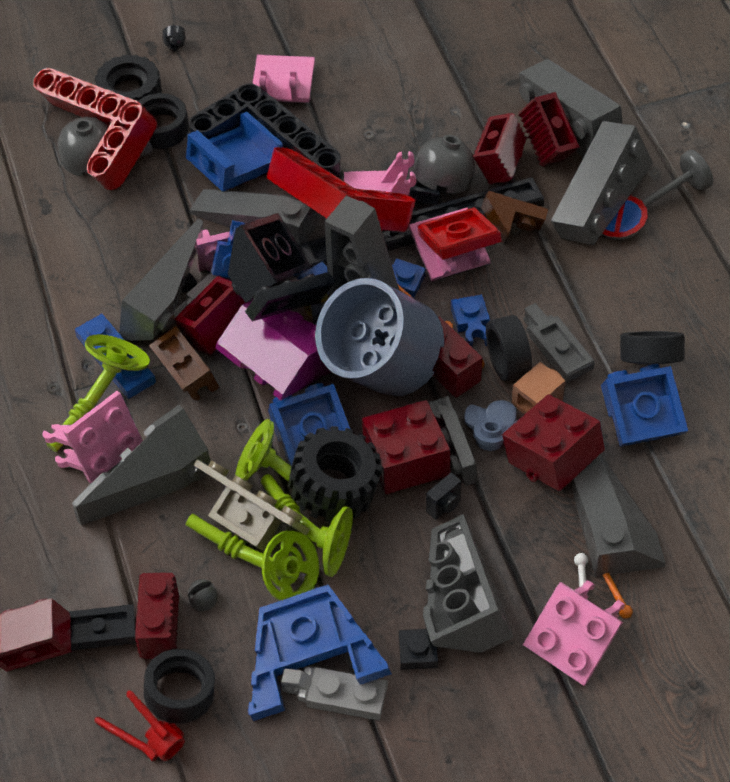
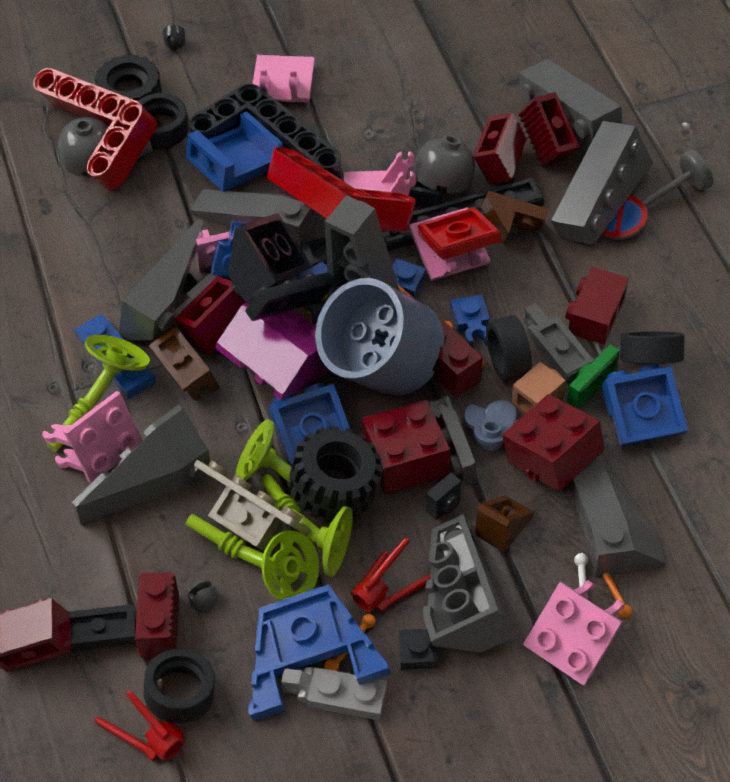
(368, 621): none -> orange hinge
(371, 589): none -> red plant
(501, 521): none -> reddish brown slope
(592, 376): none -> green plate
(597, 305): none -> dark red brick

